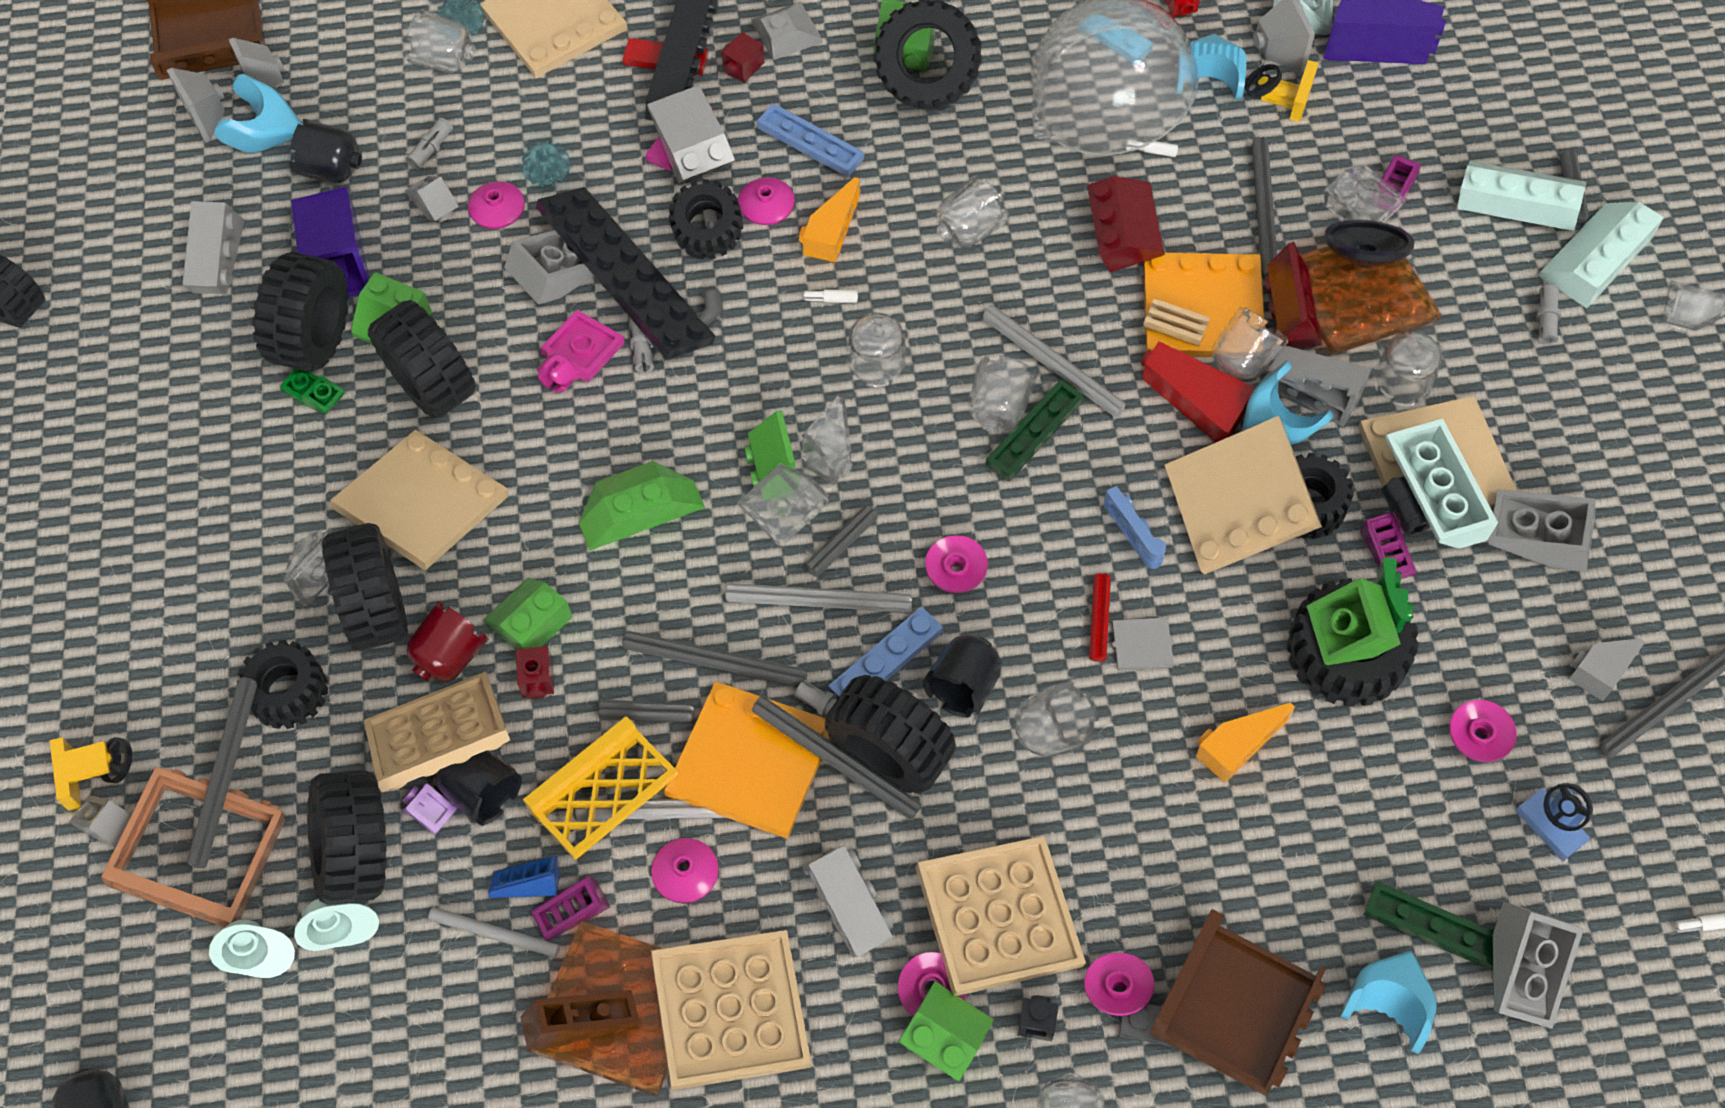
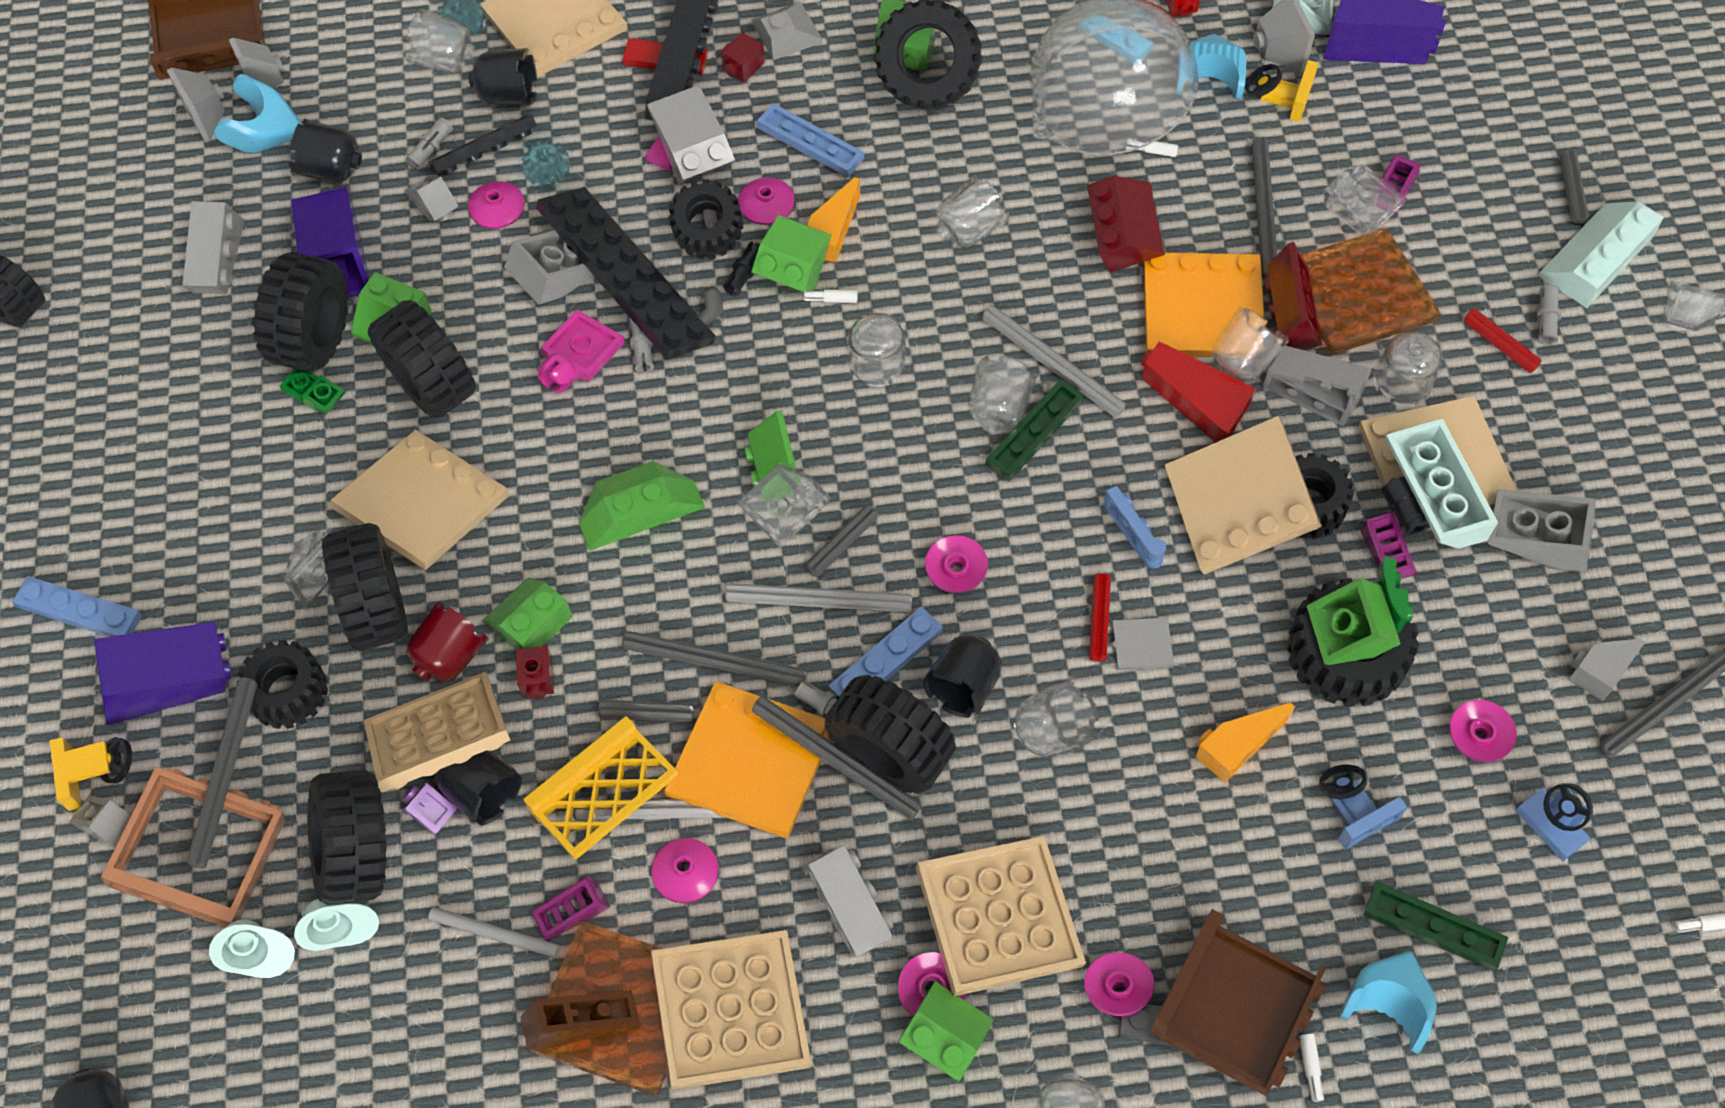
(76, 608): none -> medium blue plate
(160, 669): none -> dark purple slope
(472, 150): none -> black plate
(504, 77): none -> black cylinder
(527, 879): blue slope -> none
(742, 270): none -> black pin
(792, 254): none -> bright green slope
(828, 443): clear slope -> none
(1038, 1018): black brick -> none
(1178, 318): tan tile -> none
(1265, 405): medium azure animal -> none
(1312, 1066): none -> white pin
(1355, 805): none -> medium blue piece
(1368, 242): black dish -> none
(1502, 340): none -> red axle
(1521, 195): light aqua slope -> none
(1532, 963): light grey slope -> none

